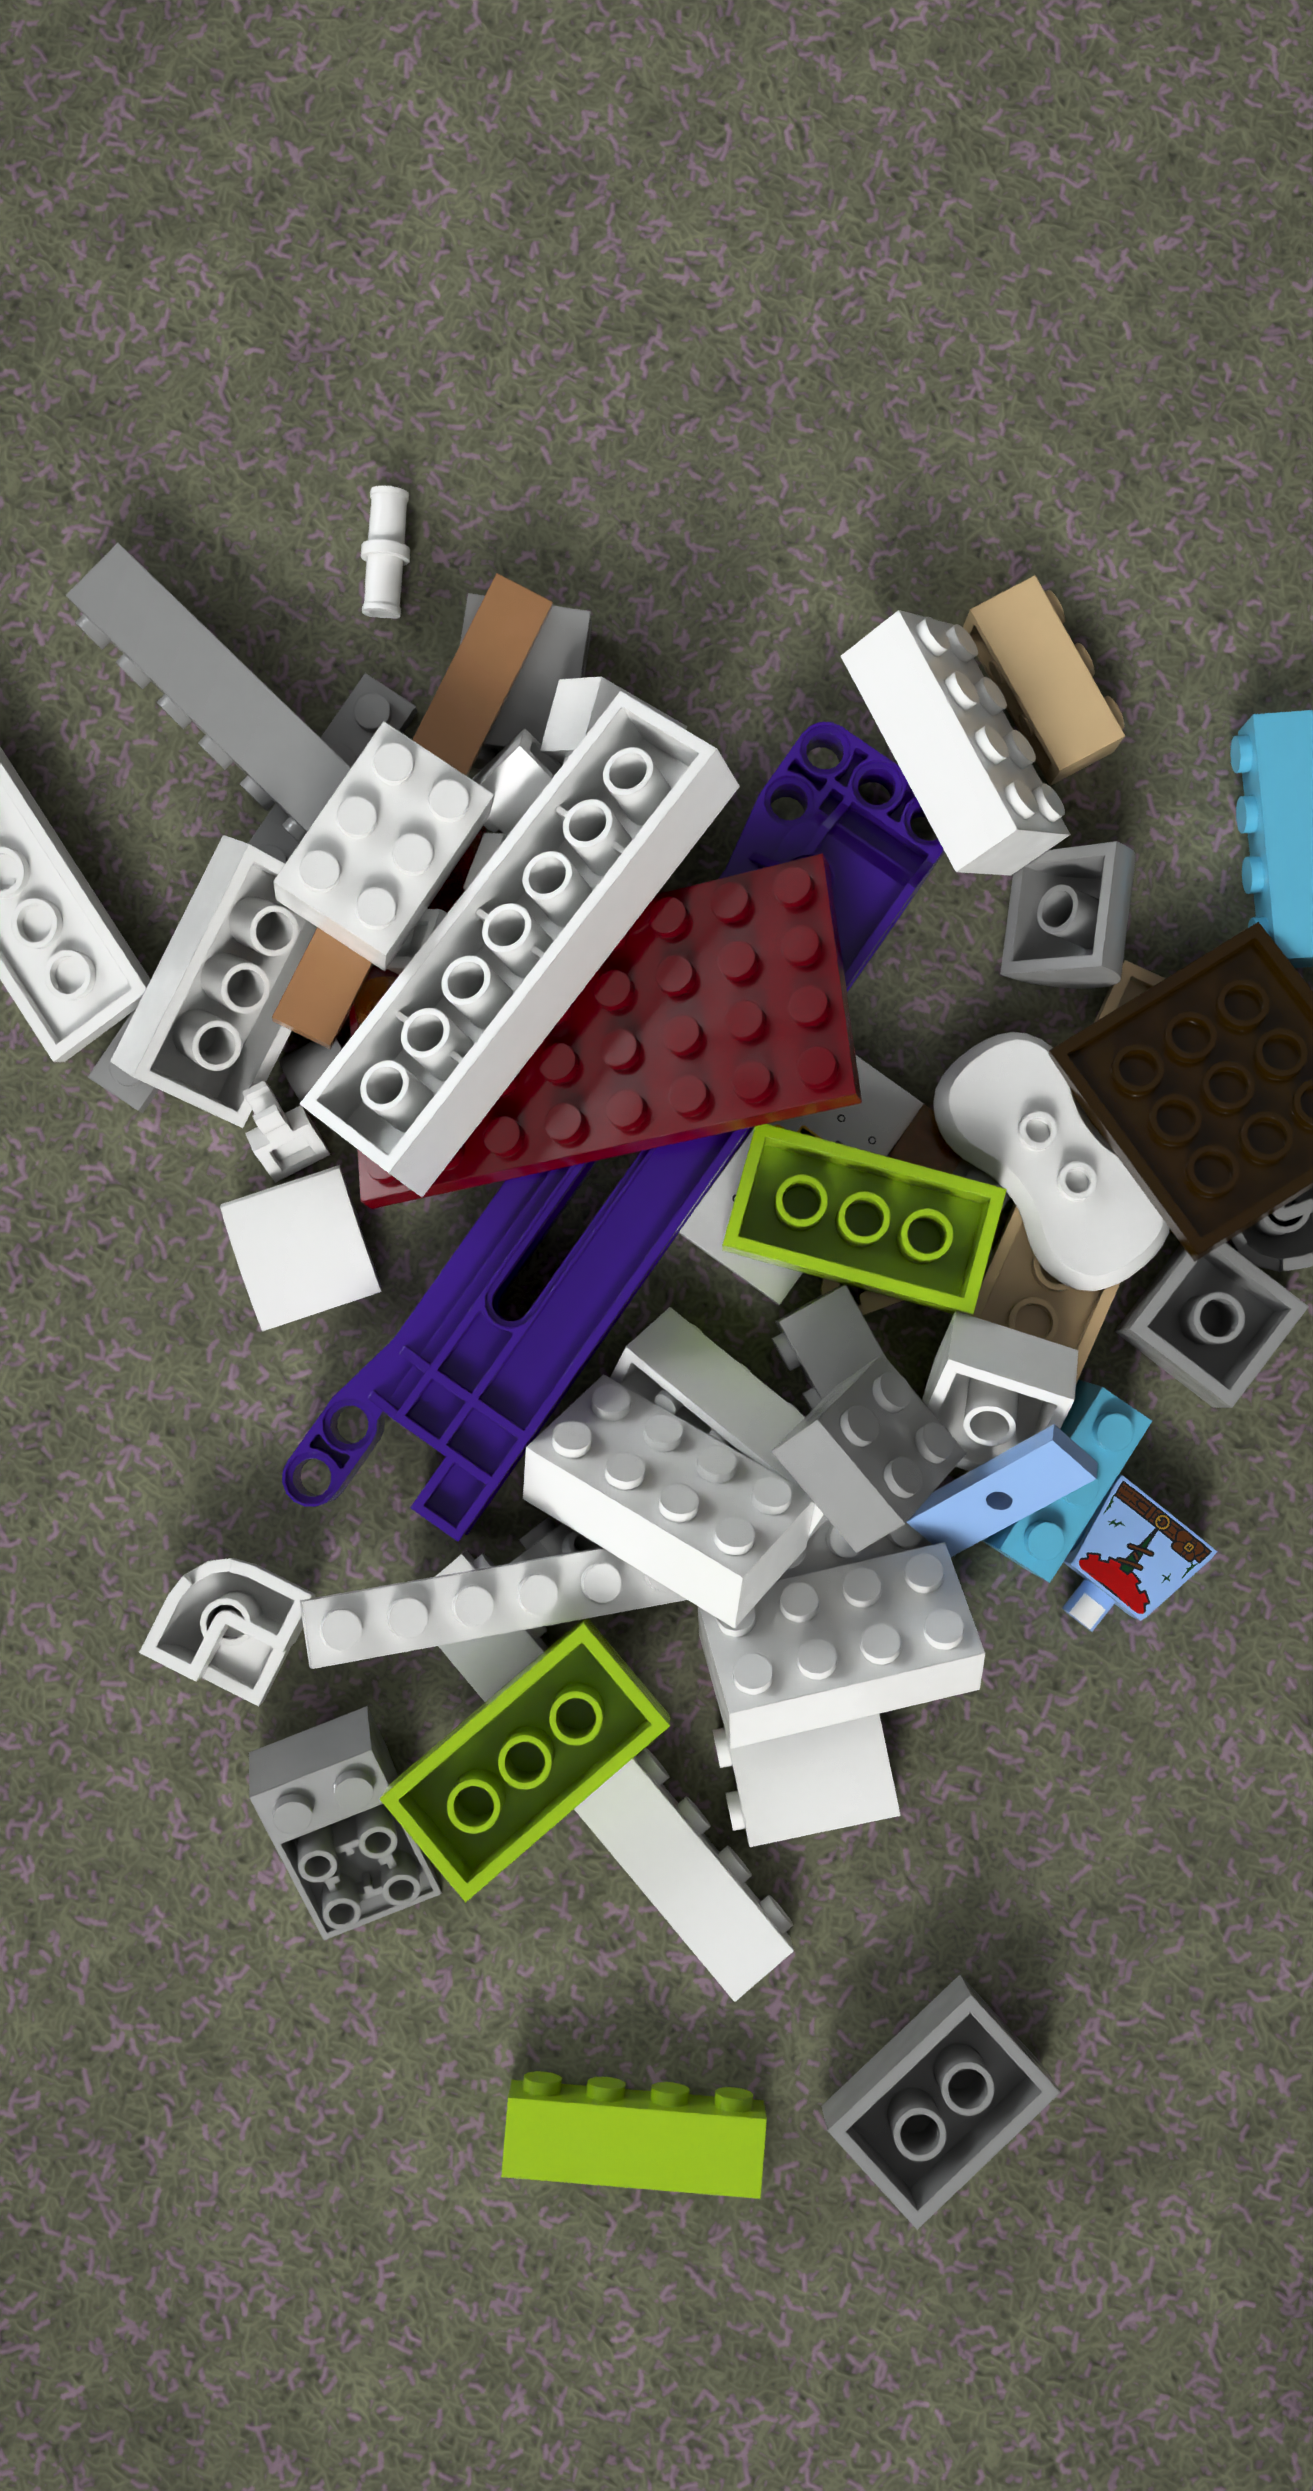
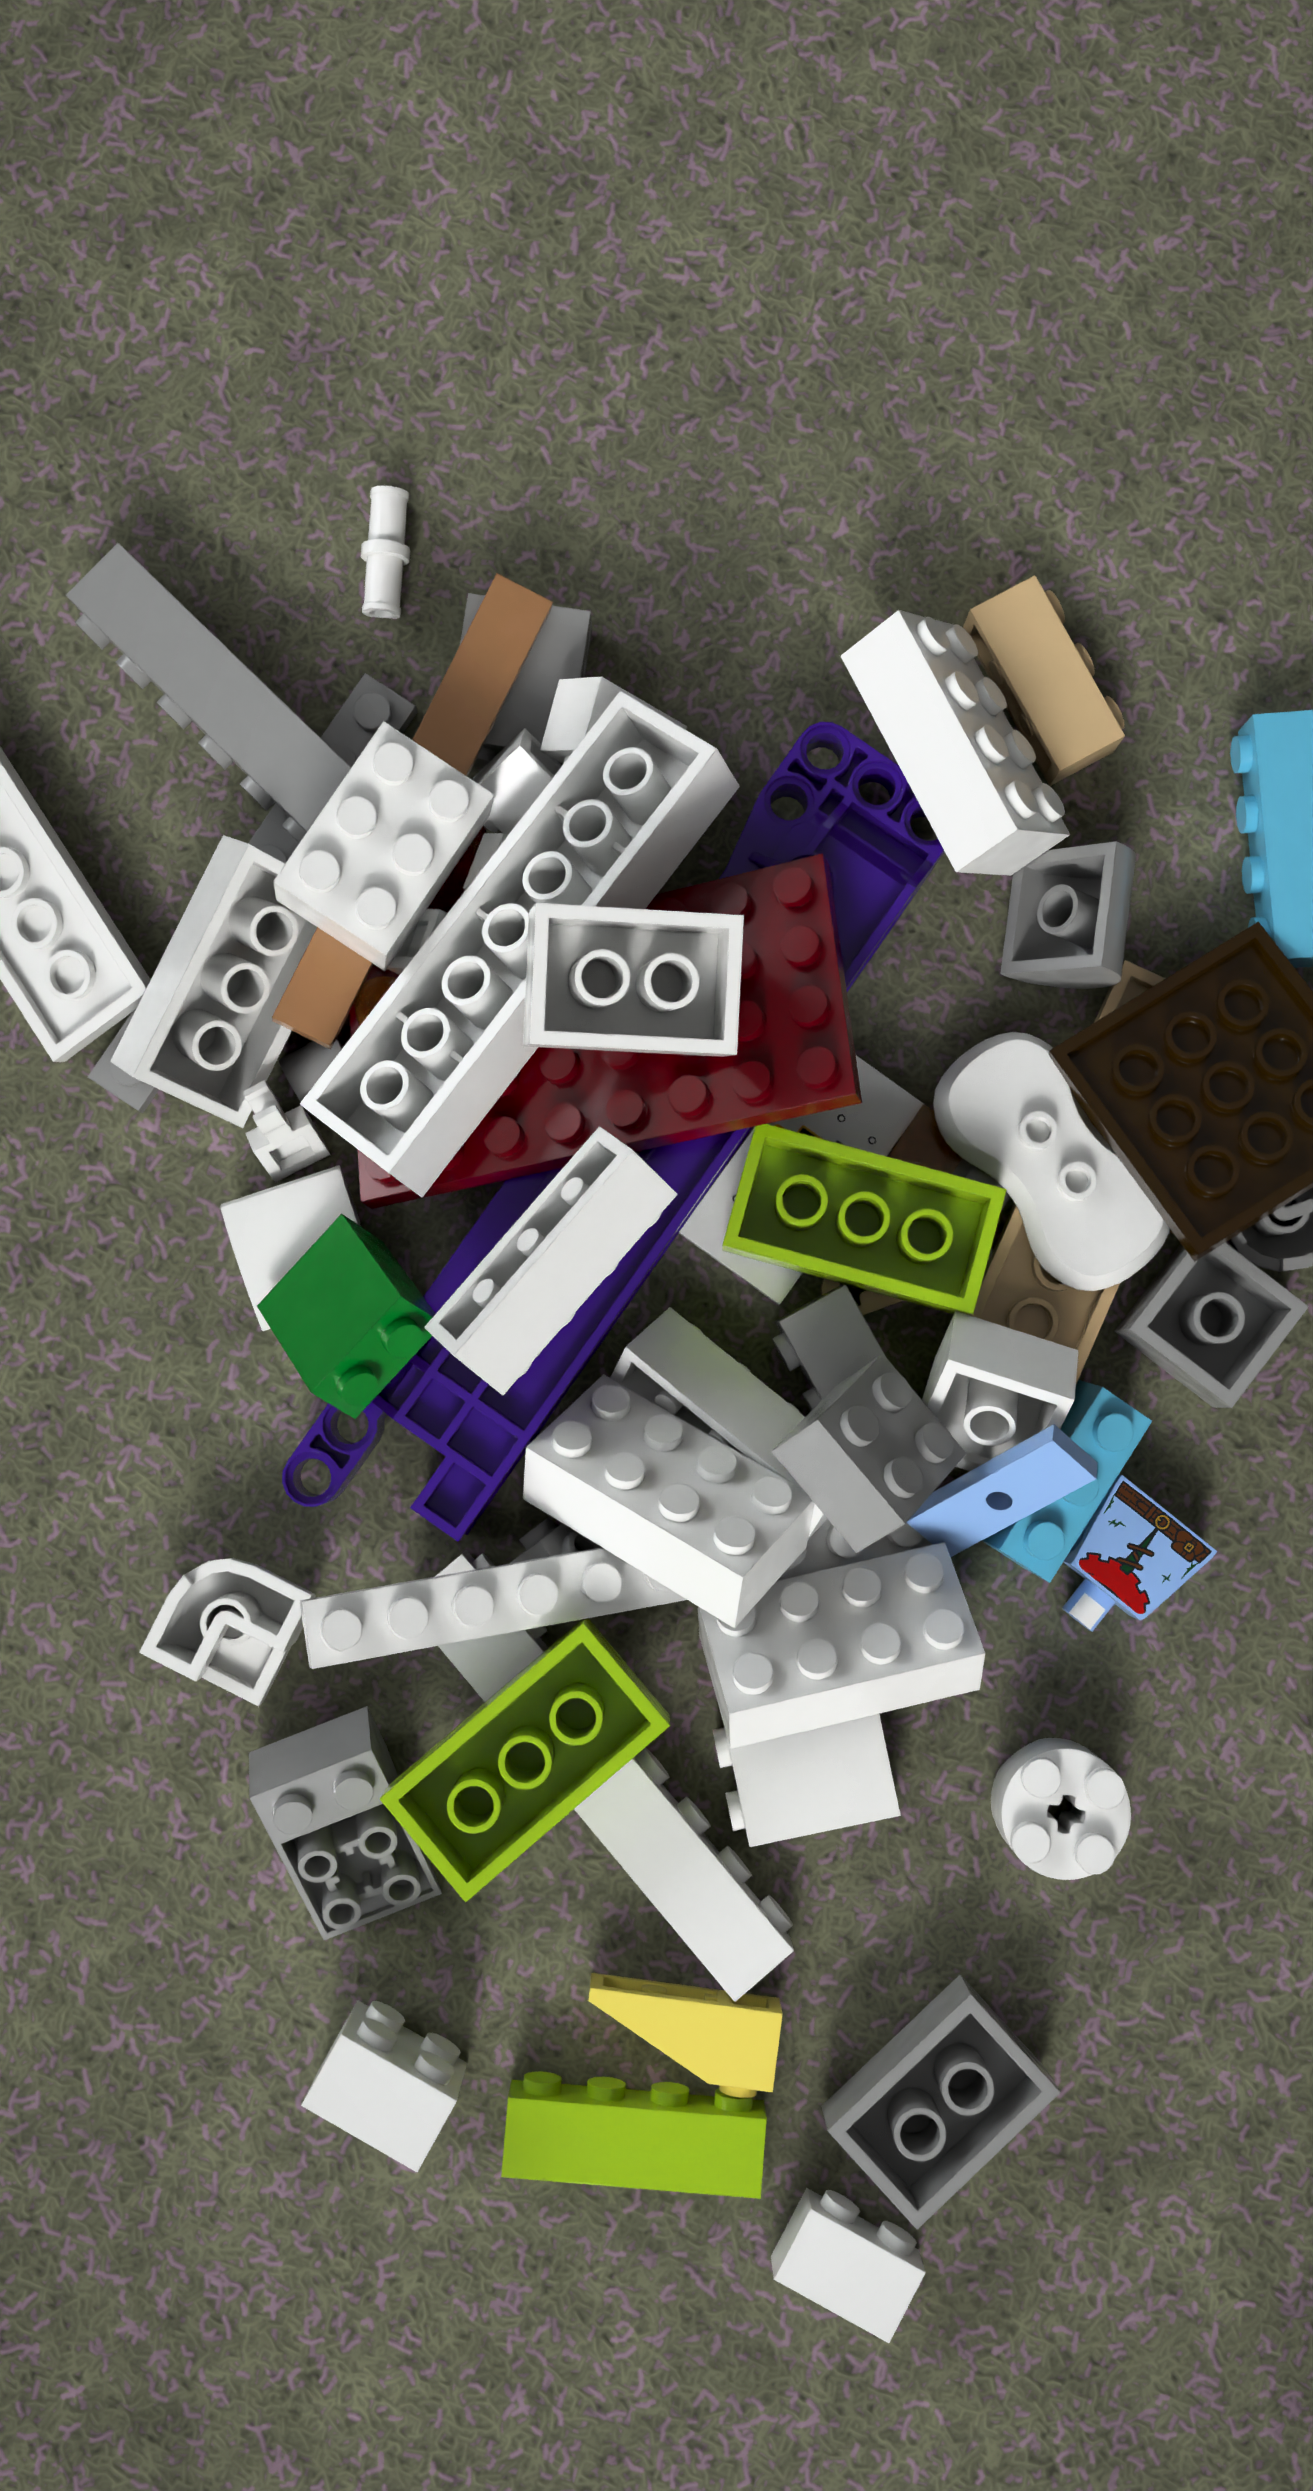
(347, 1316): none -> green brick
(388, 2083): none -> white brick
(551, 1260): none -> white brick
(633, 980): none -> white brick
(699, 2028): none -> light yellow slope
(848, 2263): none -> white brick
(1081, 1839): none -> white brick

